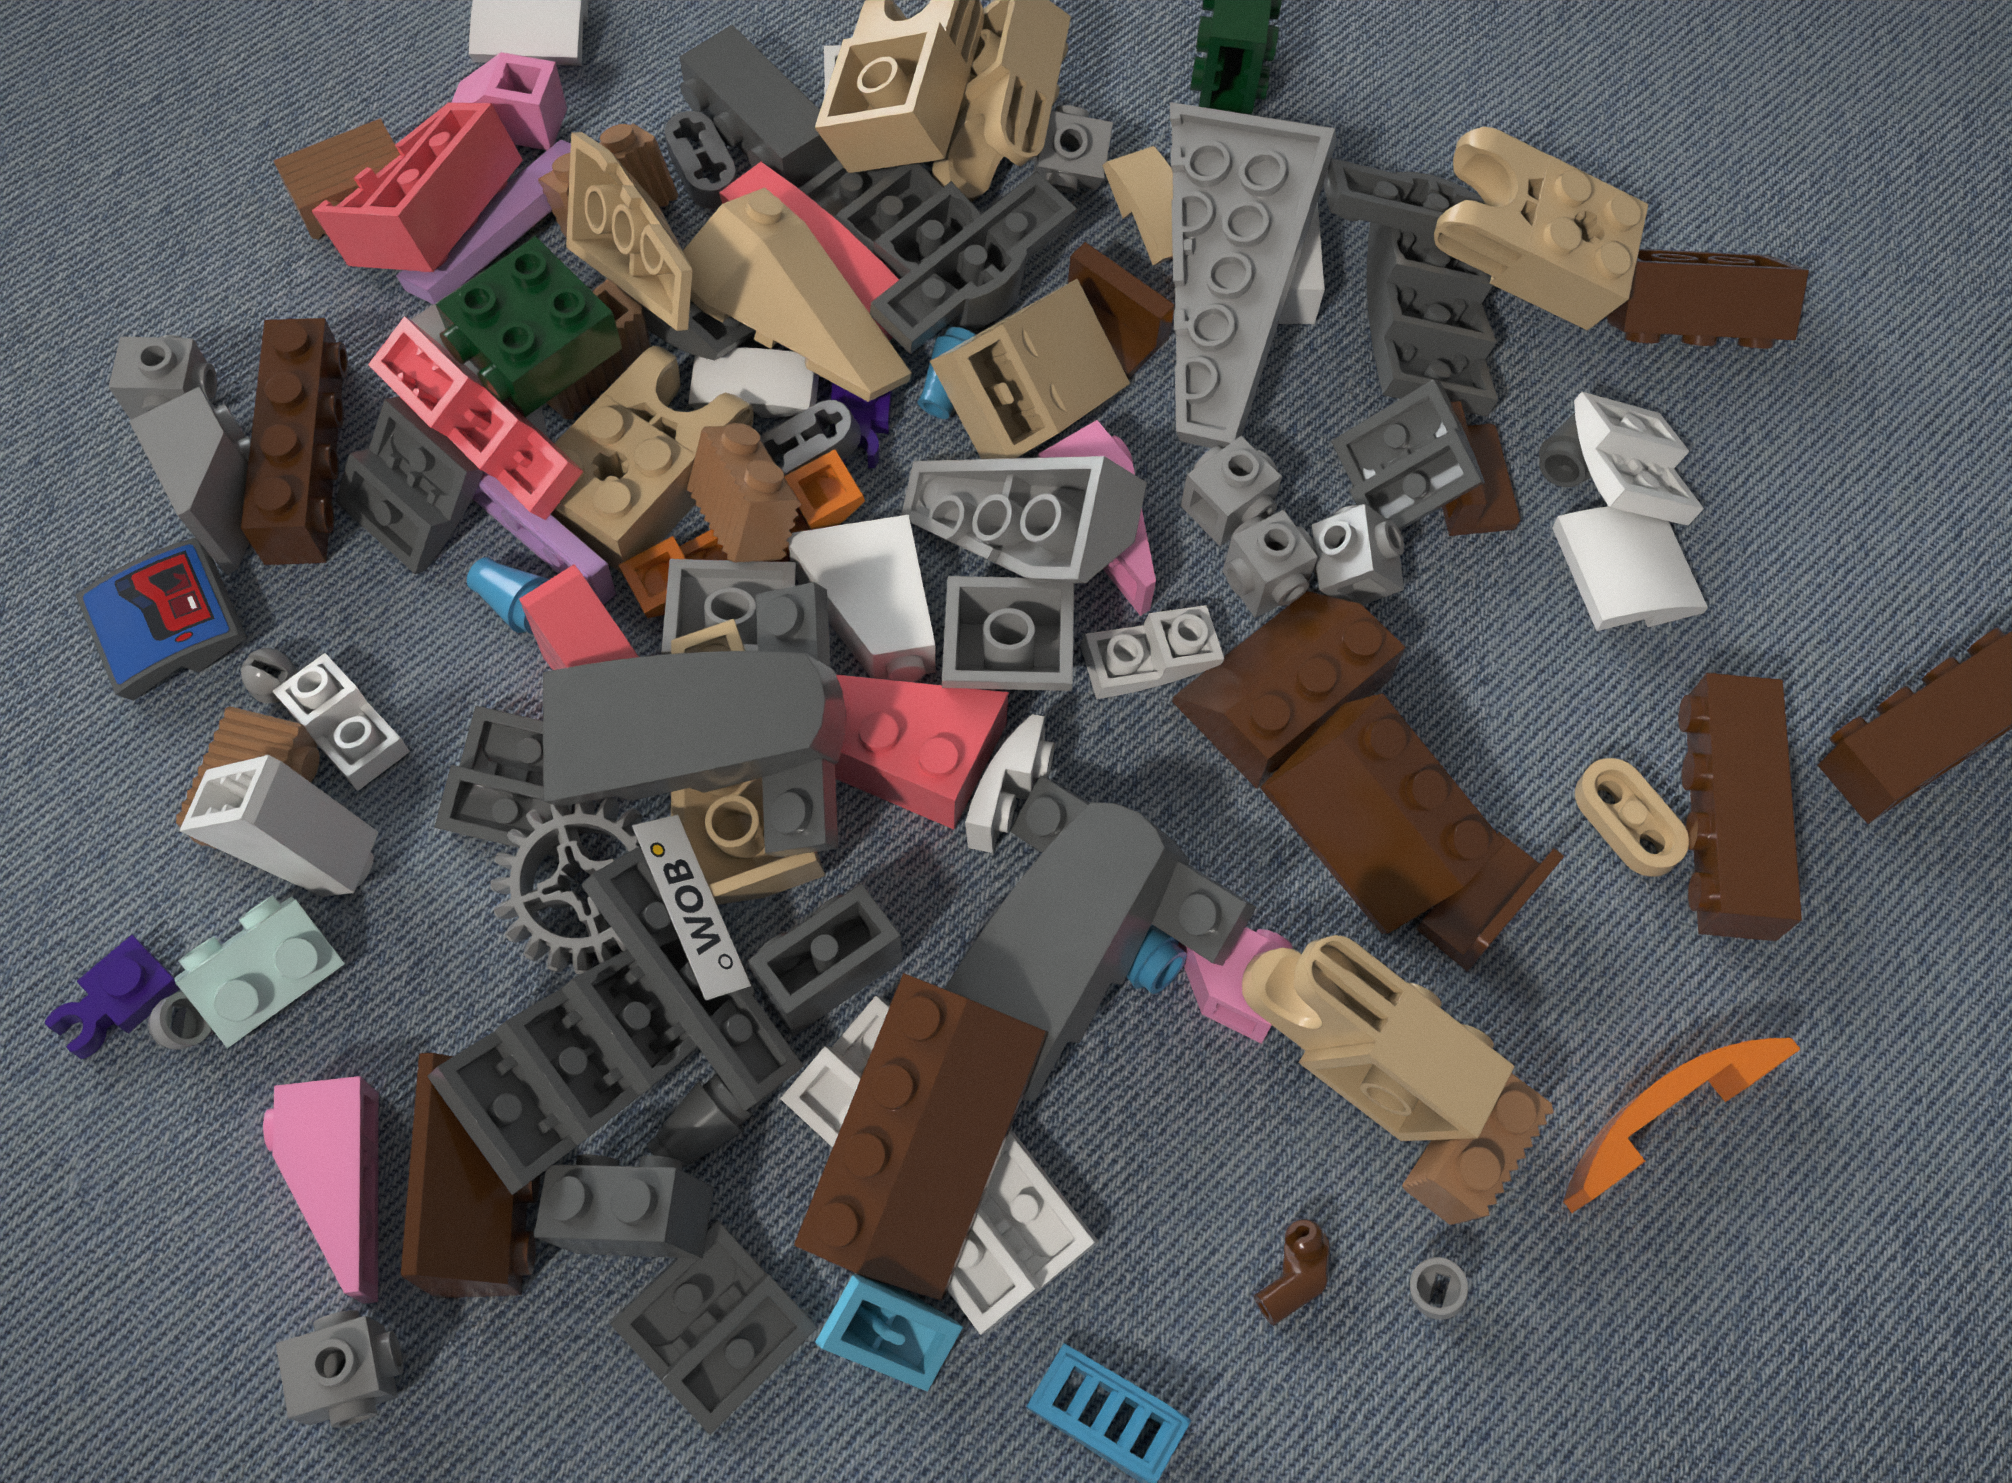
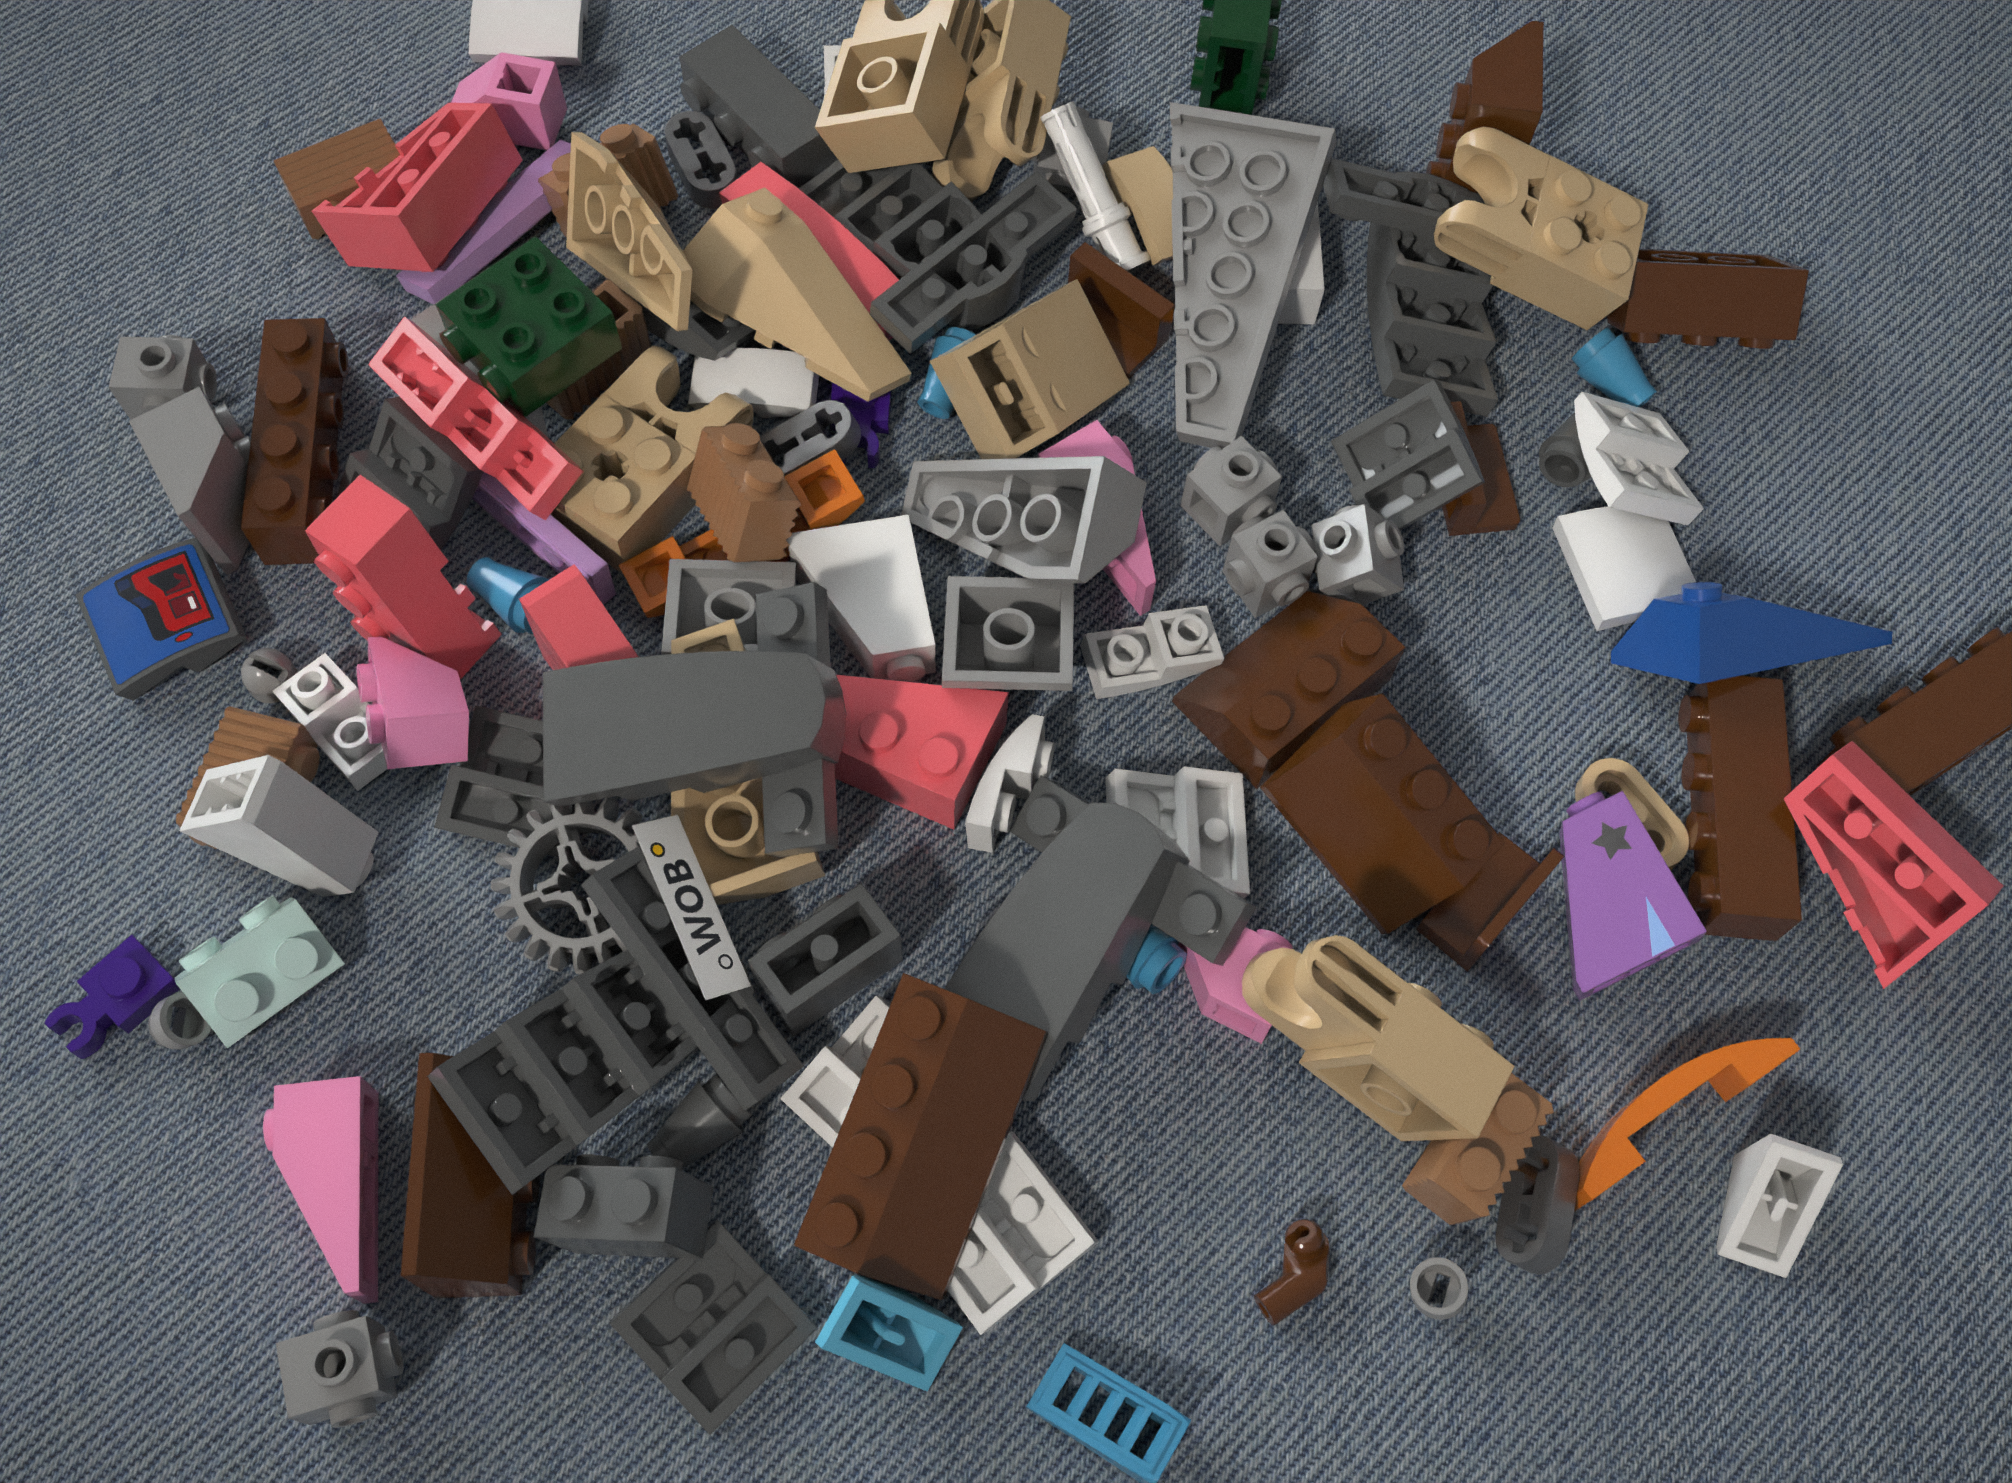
(393, 578): none -> coral wedge
(414, 708): none -> bright pink slope
(1105, 218): none -> white pin
(1198, 811): none -> white slope
(1498, 93): none -> reddish brown slope
(1538, 1205): none -> flat silver beam
(1613, 369): none -> dark azure cone
(1618, 895): none -> medium lavender slope
(1724, 636): none -> blue wedge
(1774, 1202): none -> white slope
(1888, 859): none -> coral wedge

